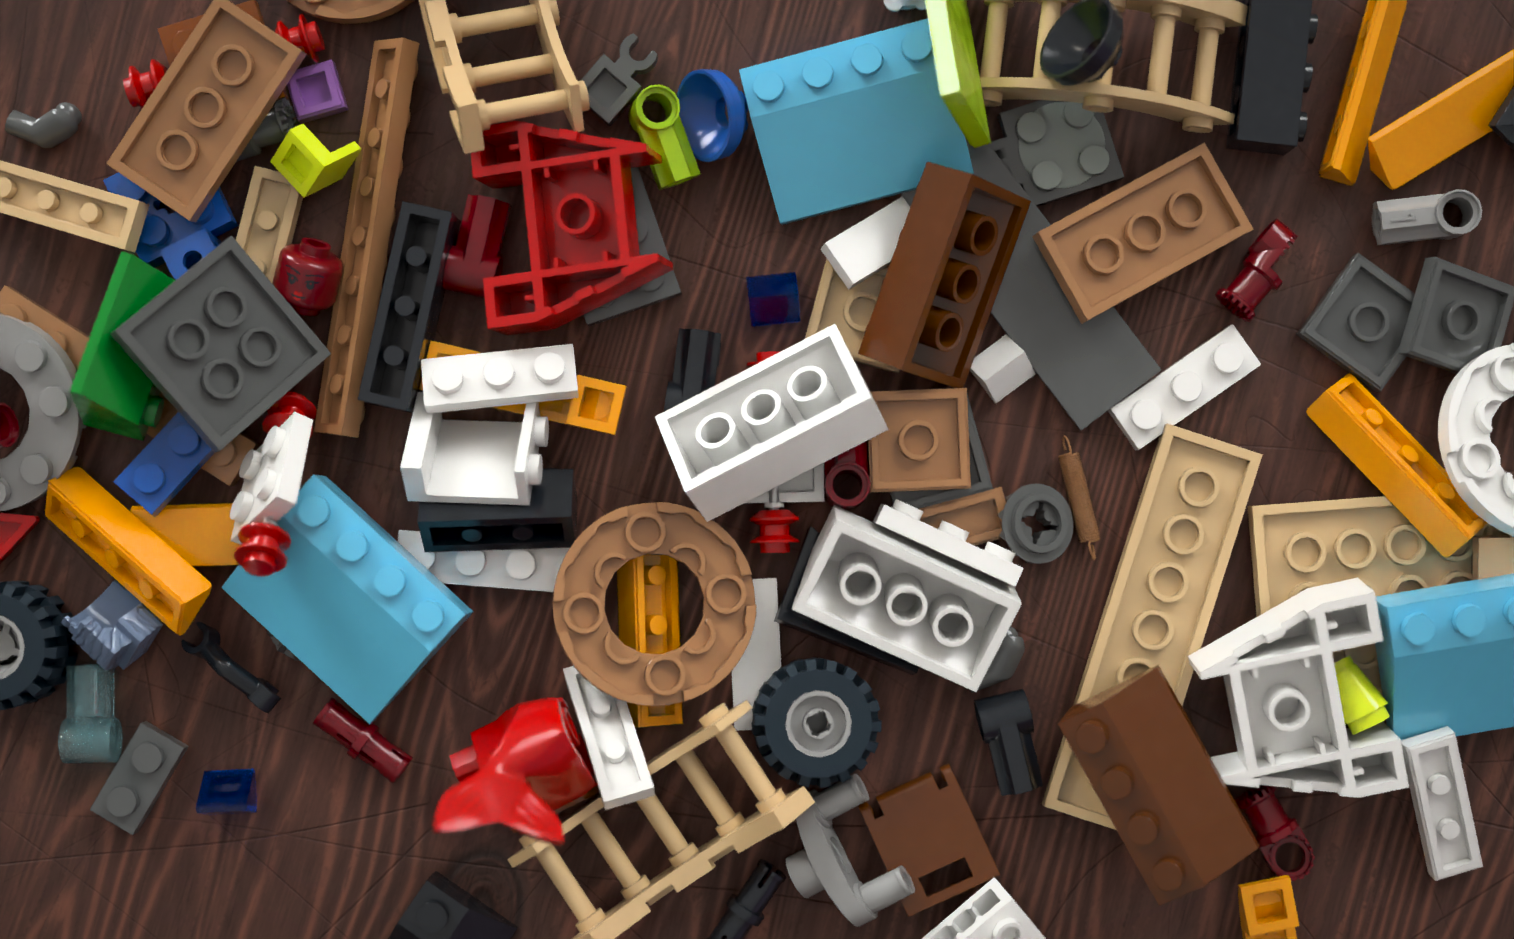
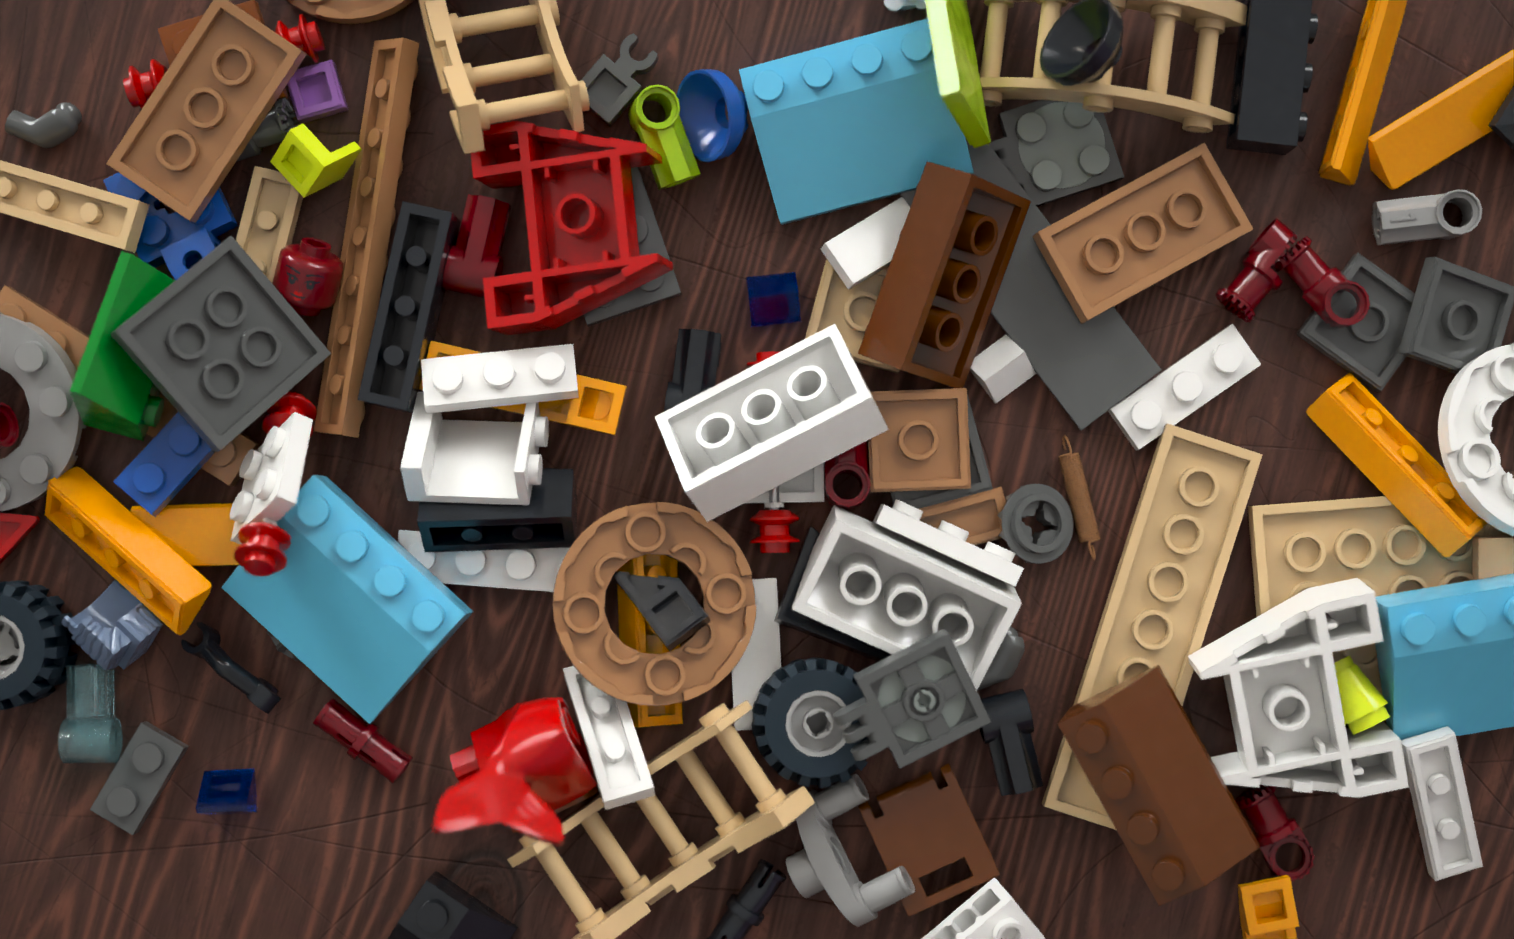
(665, 606): none -> black tile
(913, 702): none -> dark grey piece
(1320, 283): none -> dark red connector

